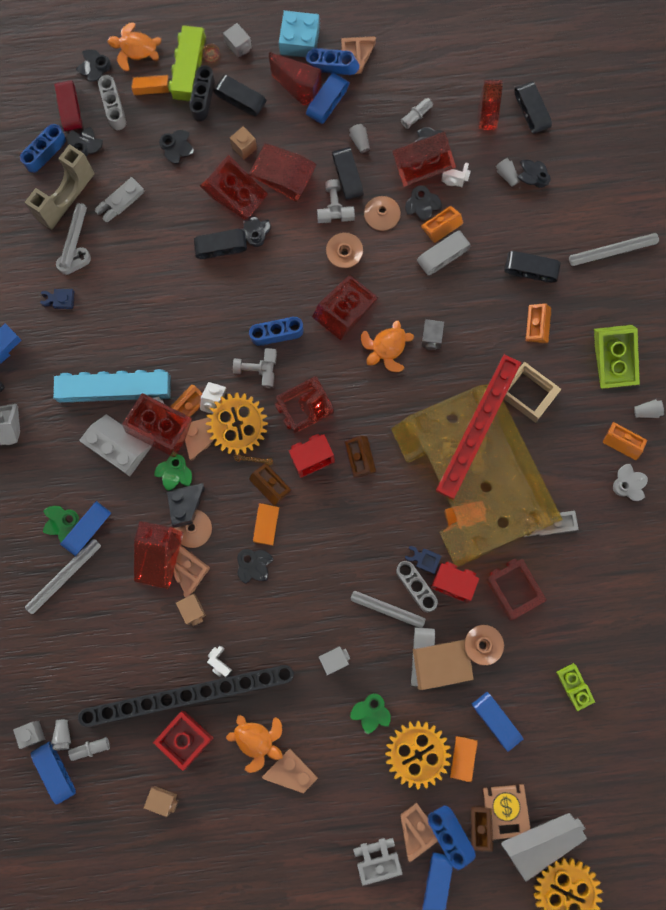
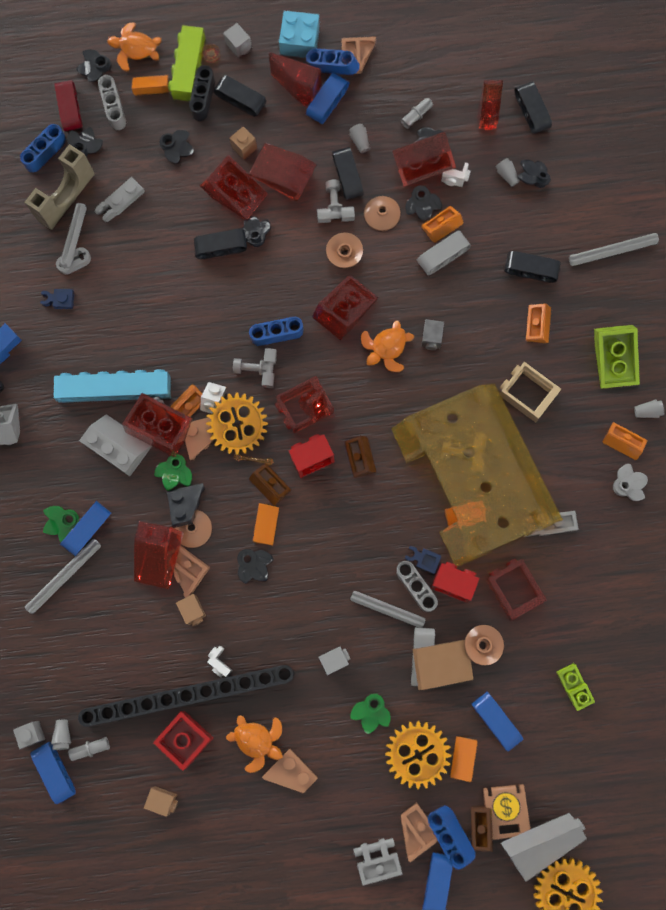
(478, 427): red plate -> none

